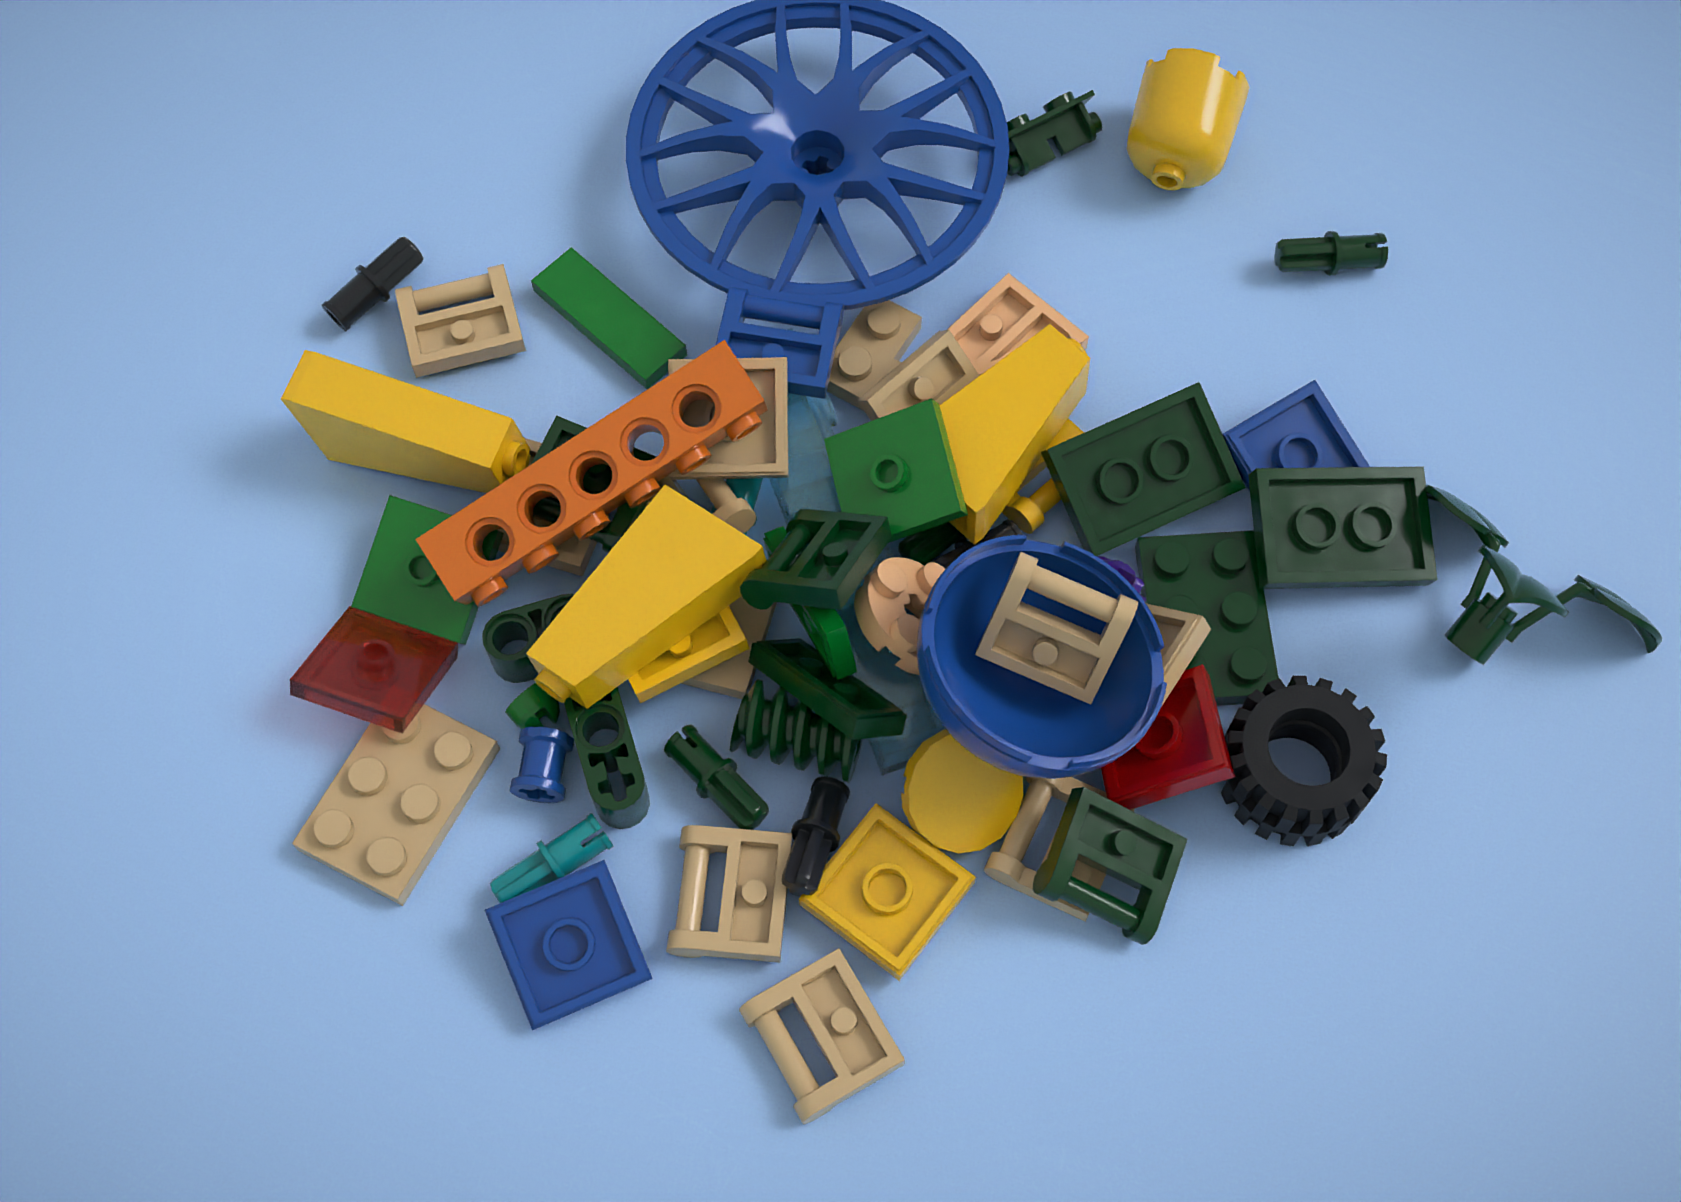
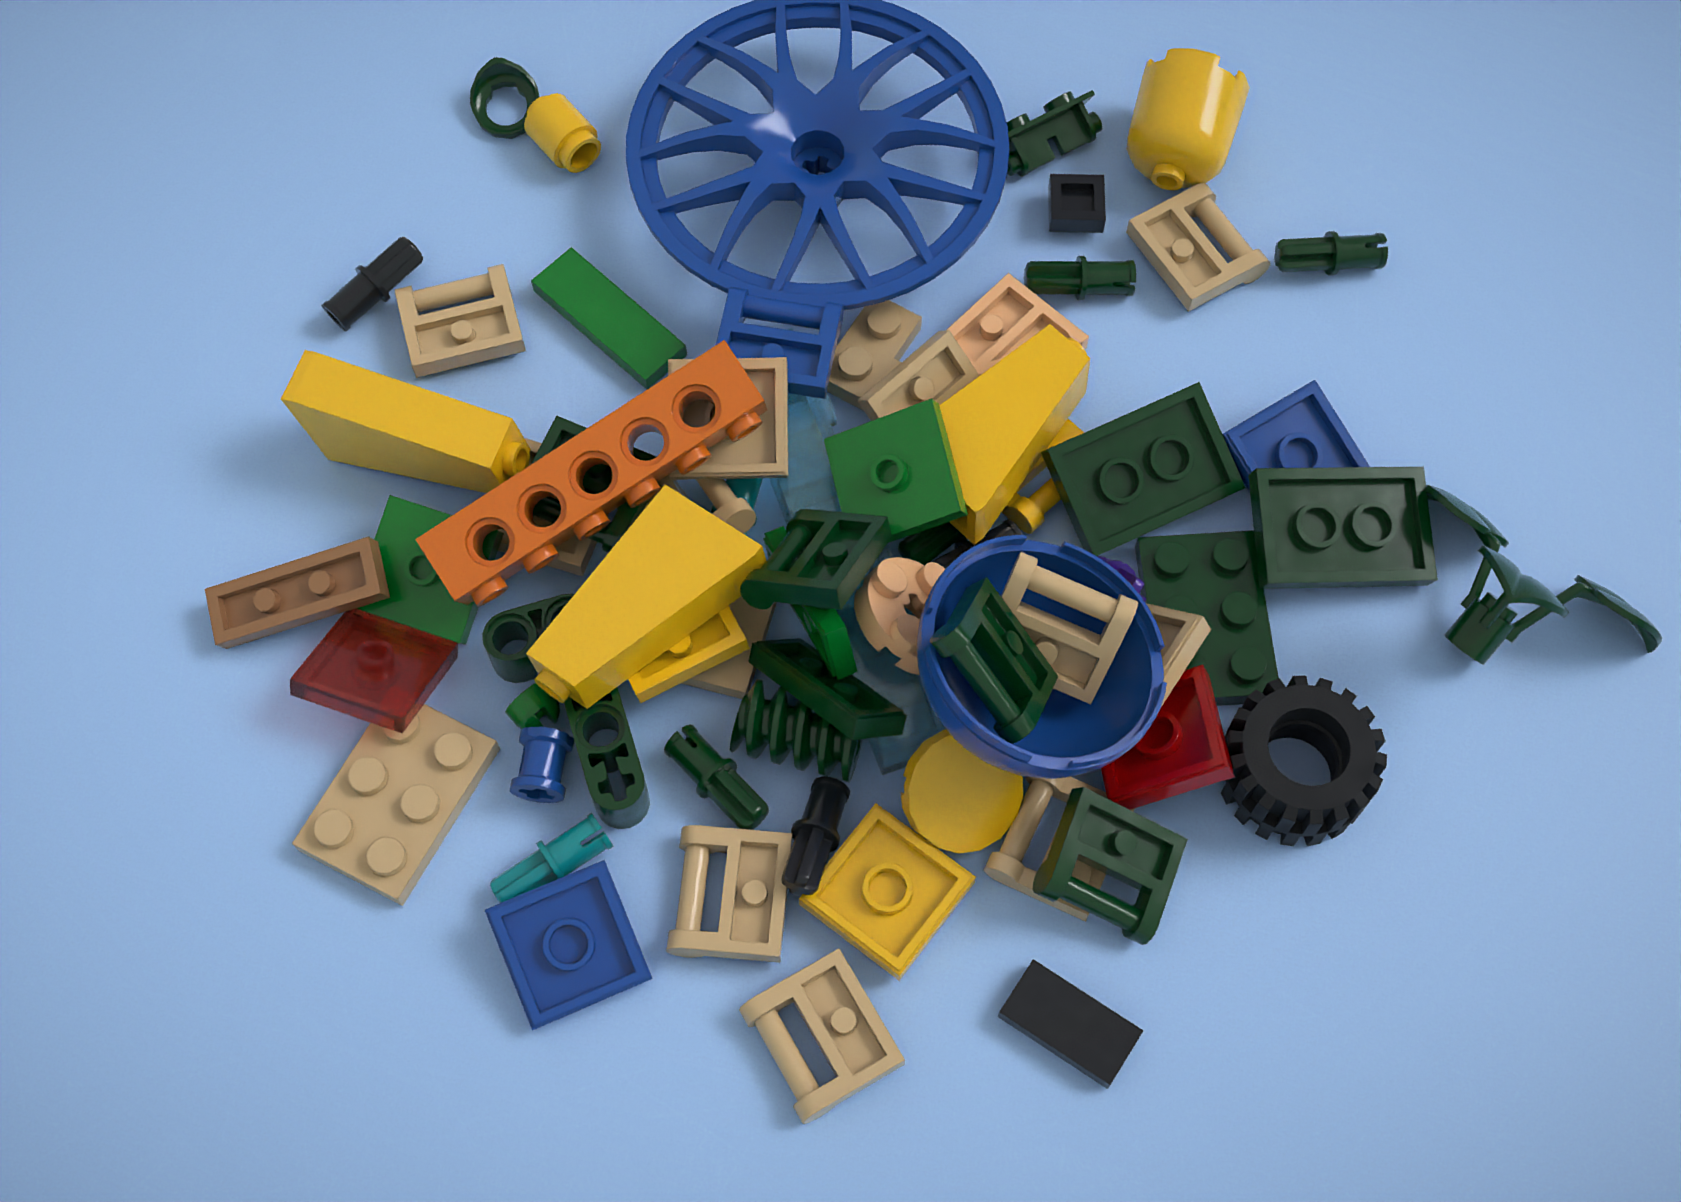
(297, 593): none -> medium nougat plate
(495, 75): none -> dark green piece
(562, 132): none -> yellow brick
(997, 660): none -> dark green plate
(1070, 1023): none -> black tile
(1076, 203): none -> black plate
(1081, 277): none -> dark green axle
(1186, 255): none -> tan plate

